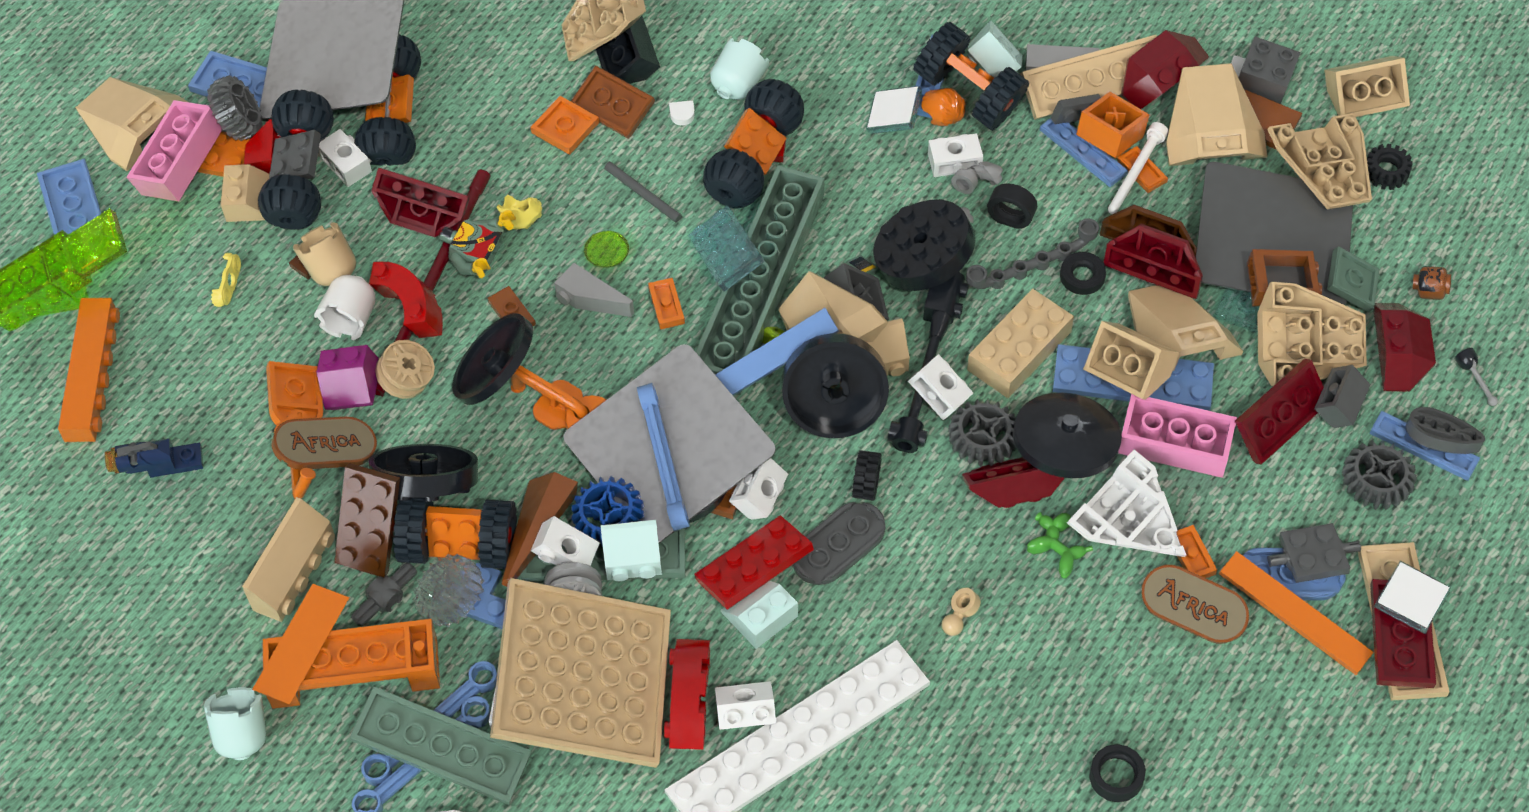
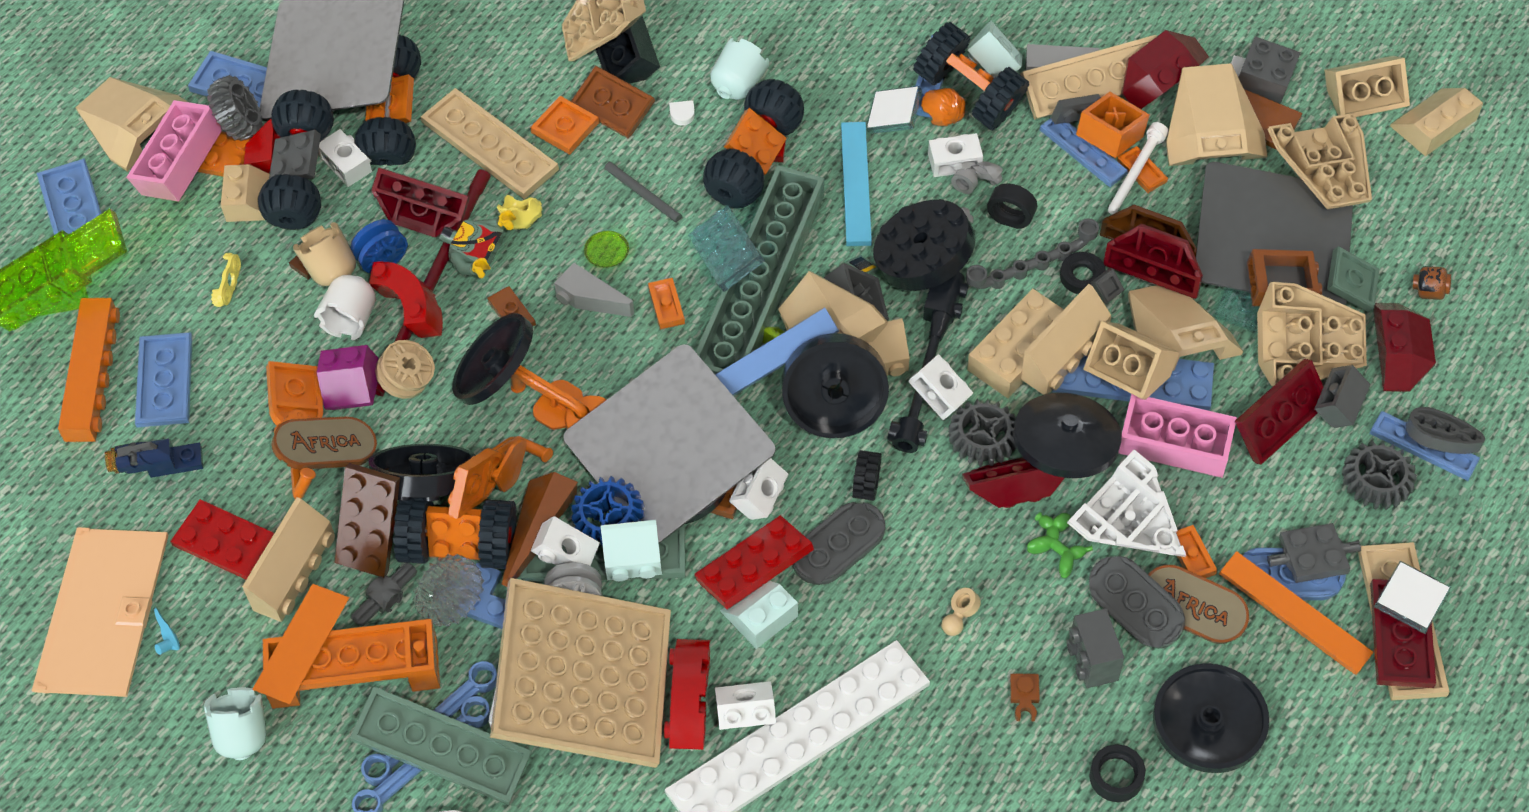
(101, 612): none -> light nougat door
(163, 380): none -> medium blue tile
(170, 639): none -> medium azure bar
(222, 539): none -> red plate
(378, 243): none -> blue wheel
(490, 143): none -> tan plate
(491, 467): none -> orange plate
(675, 506): medium blue piece -> none
(856, 184): none -> medium azure tile
(1025, 691): none -> dark orange plate
(1064, 342): none -> tan slope
(1095, 648): none -> dark grey brick
(1107, 285): none -> dark grey tile
(1136, 601): none -> dark grey tile
(1211, 718): none -> black dish
(1393, 156): black tyre -> none
(1438, 118): none -> tan slope
(1468, 360): hinge -> none

